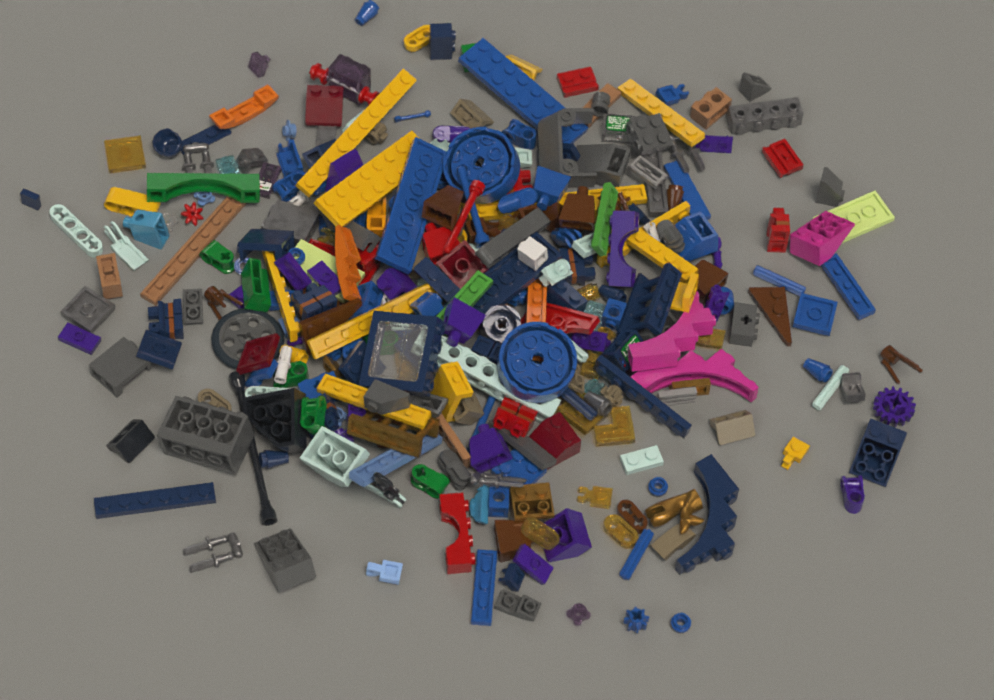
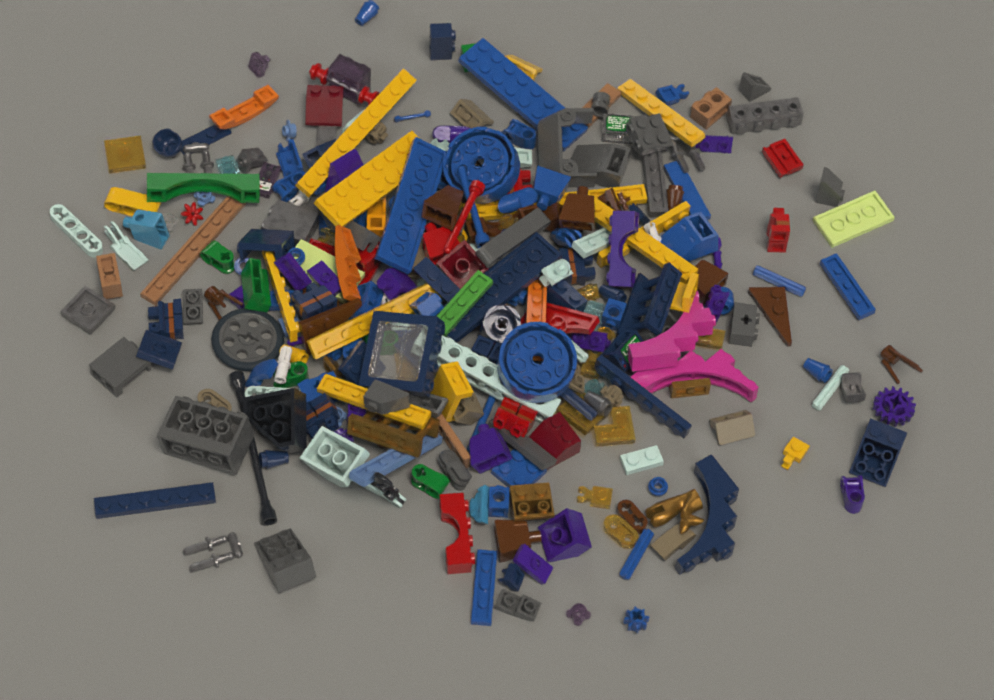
(30, 199): dark blue tile -> none
(79, 338): dark purple plate -> none
(131, 439): black panel -> none
(258, 353): dark red plate -> none
(313, 411): green piece -> none
(388, 571): light blue plate -> none
(417, 39): yellow plate -> none
(460, 322): dark purple torso -> none
(496, 480): flat silver piece -> none
(532, 253): white brick -> none
(539, 533): clear yellow plate -> none
(570, 151): dark blue tile -> none
(577, 82): red plate -> none
(602, 226): bright green plate -> none
(645, 173): light grey tile -> none
(671, 236): dark grey arm -> none
(678, 396): light grey tile -> none
(681, 617): blue plate -> none
(815, 314): blue plate -> none
(820, 237): dark pink slope -> none

